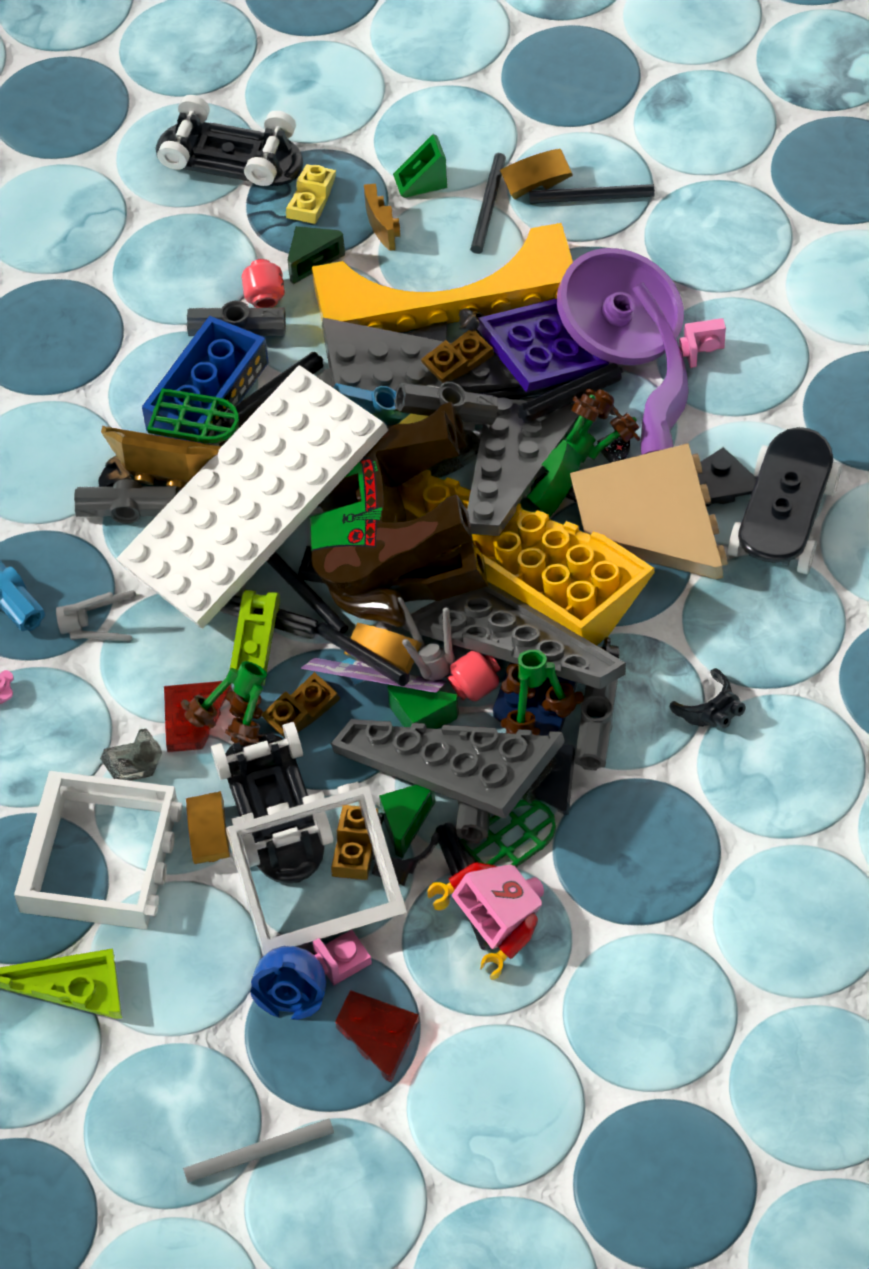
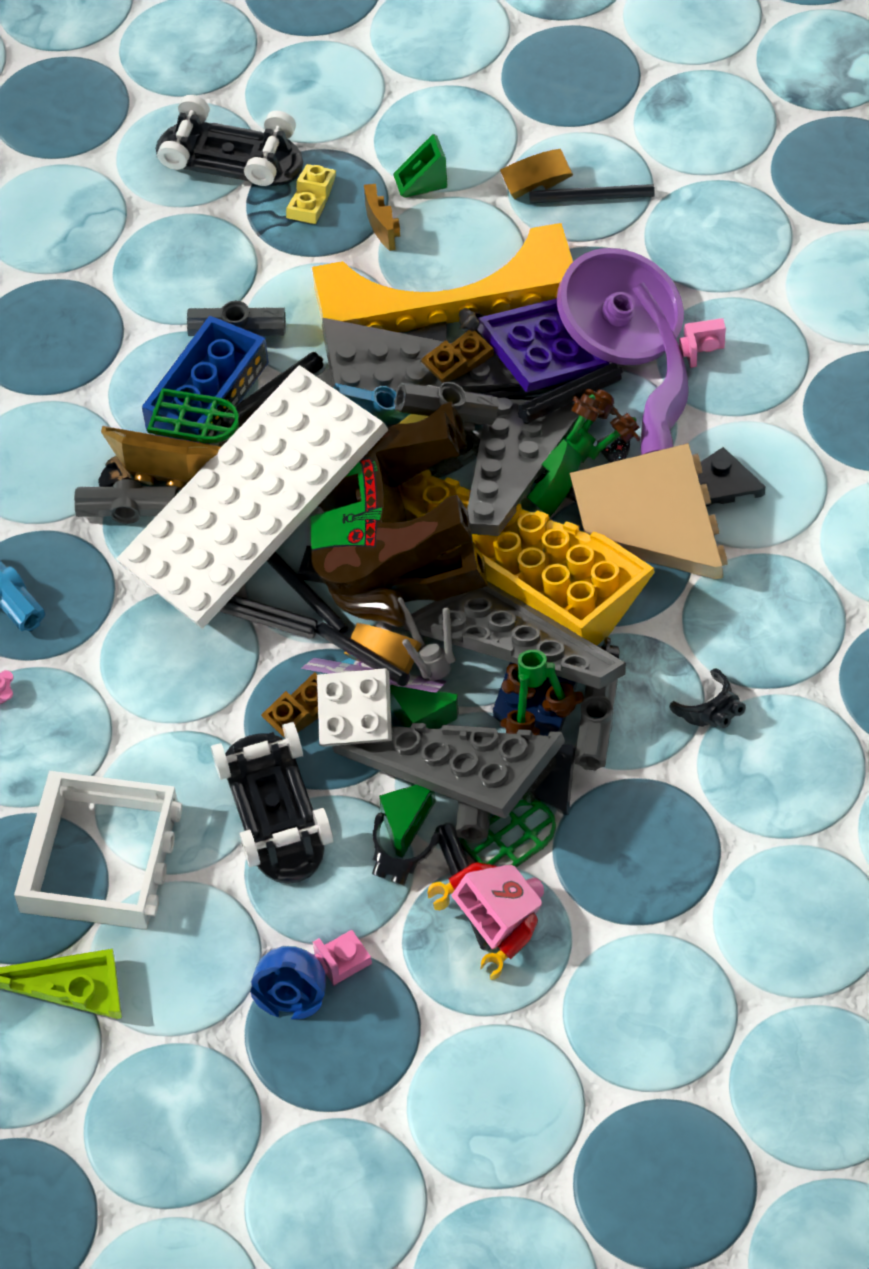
(74, 617): light grey plant -> none
(133, 759): clear smoke bracket -> none
(179, 731): clear red wing -> none
(207, 827): pearl gold slope -> none
(243, 701): plant -> none
(255, 631): lime plate -> none
(258, 1150): light grey bar -> none
(263, 284): coral head -> none
(313, 248): dark green slope -> none
(313, 805): white window -> none
(353, 846): pearl gold slope -> none
(354, 707): none -> white plate
(377, 1030): clear red wing -> none
(474, 675): coral head -> none
(488, 203): black bar -> none
(786, 498): black piece -> none

